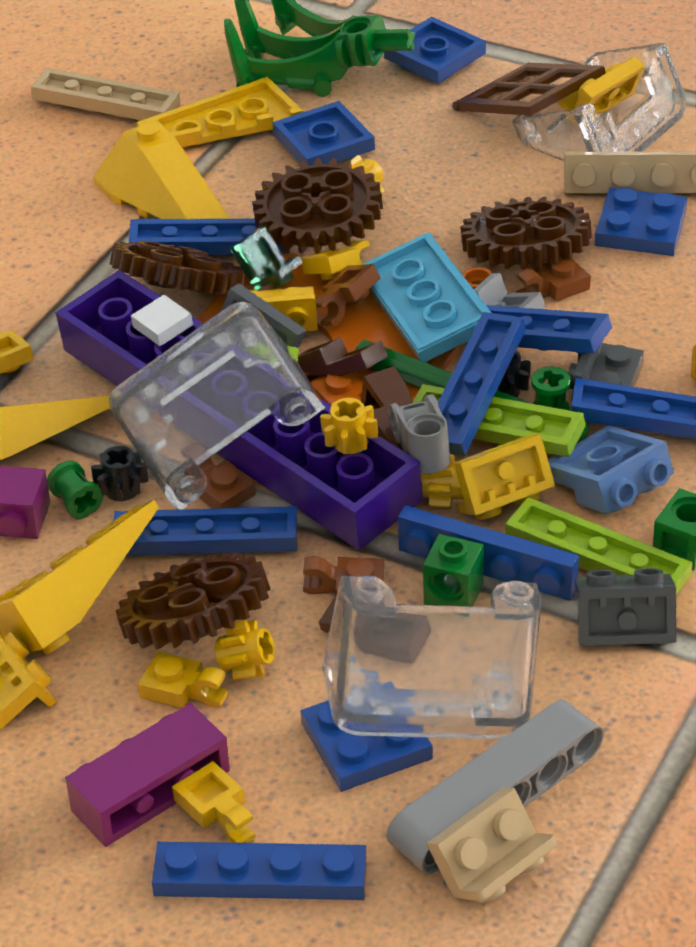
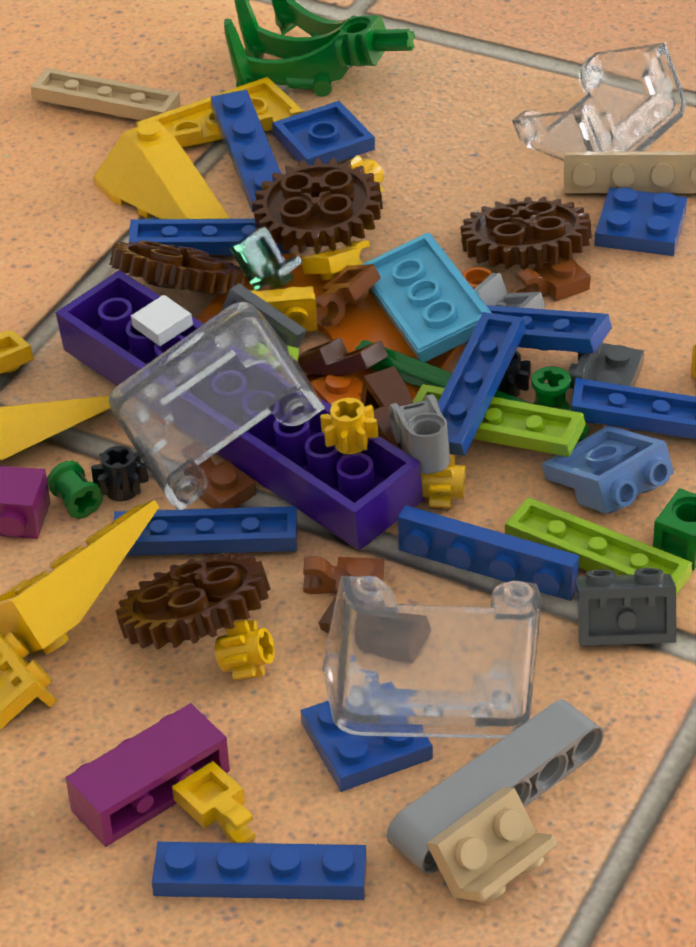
(177, 679): yellow plate -> none
(244, 141): none -> blue plate
(438, 50): blue plate -> none
(453, 572): green brick -> none
(503, 476): yellow bracket -> none
(545, 73): reddish brown window -> none
(609, 89): yellow bracket -> none

